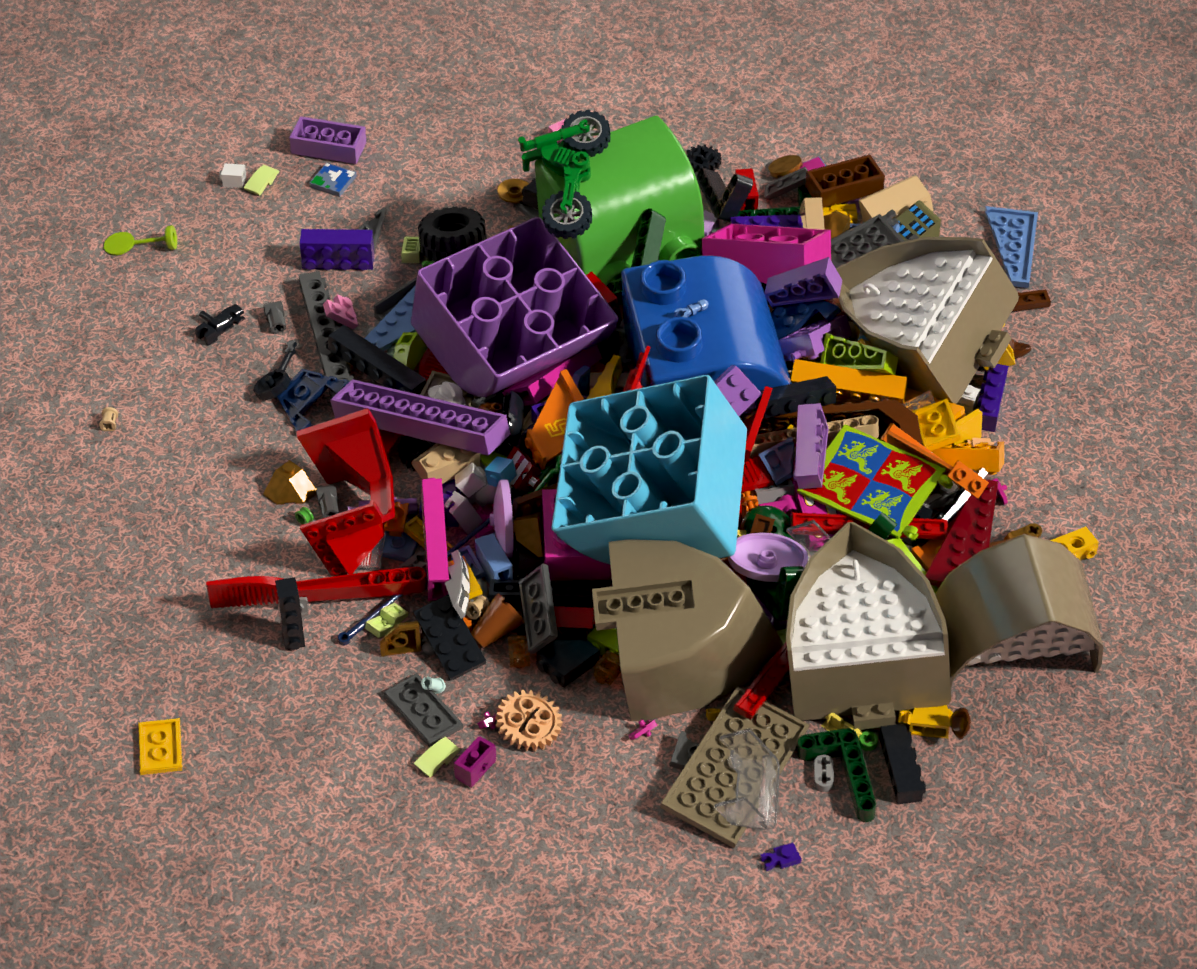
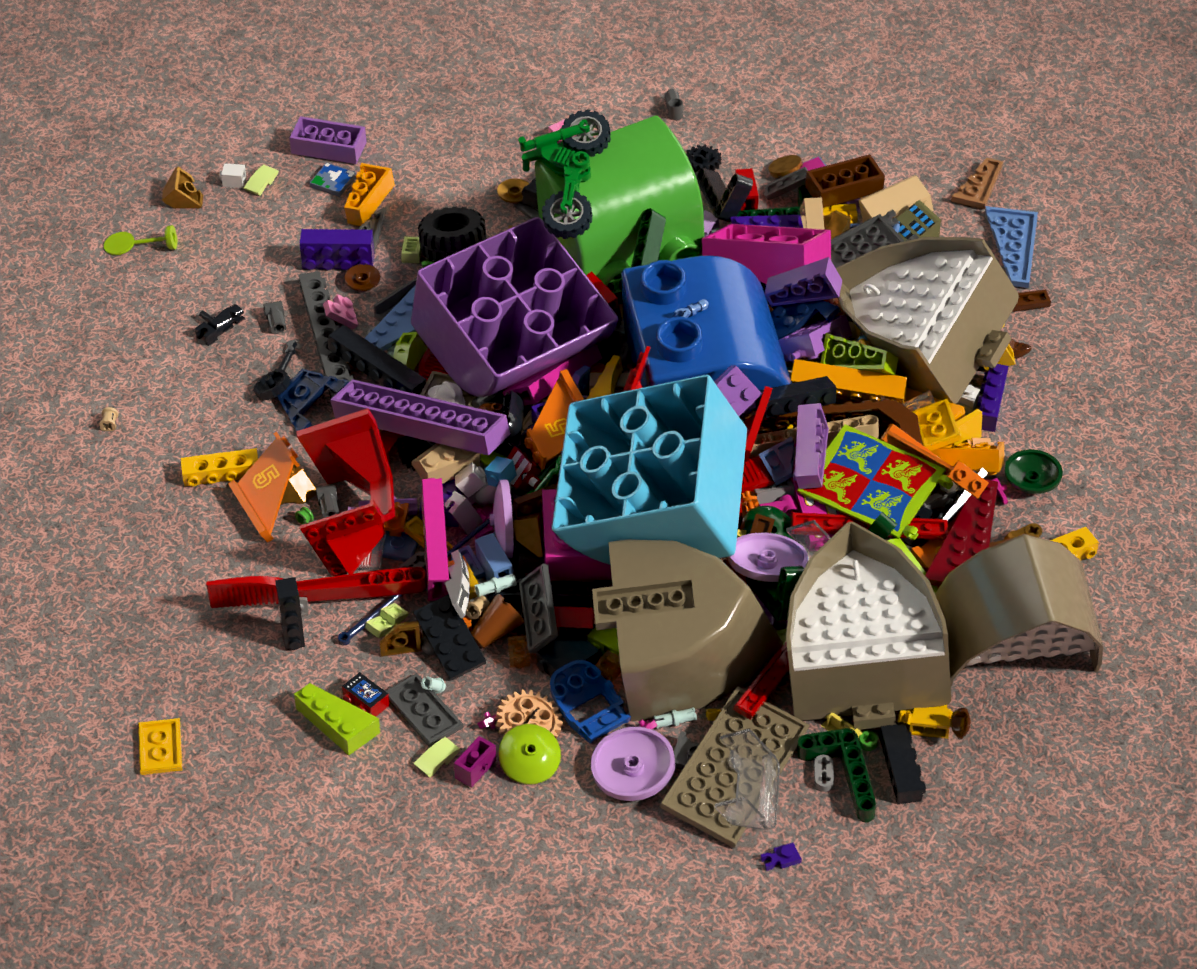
(181, 192): none -> pearl gold slope
(217, 466): none -> yellow brick
(264, 485): none -> orange piece
(337, 719): none -> lime wedge
(362, 277): none -> reddish brown dish
(365, 695): none -> brick
(368, 192): none -> light orange wedge
(495, 585): none -> light aqua pin
(526, 766): none -> lime dish
(578, 684): none -> blue slope
(633, 763): none -> lavender dish
(674, 105): none -> dark grey piece
(675, 717): none -> light aqua pin
(979, 185): none -> medium nougat wing
(1033, 471): none -> dark green dish

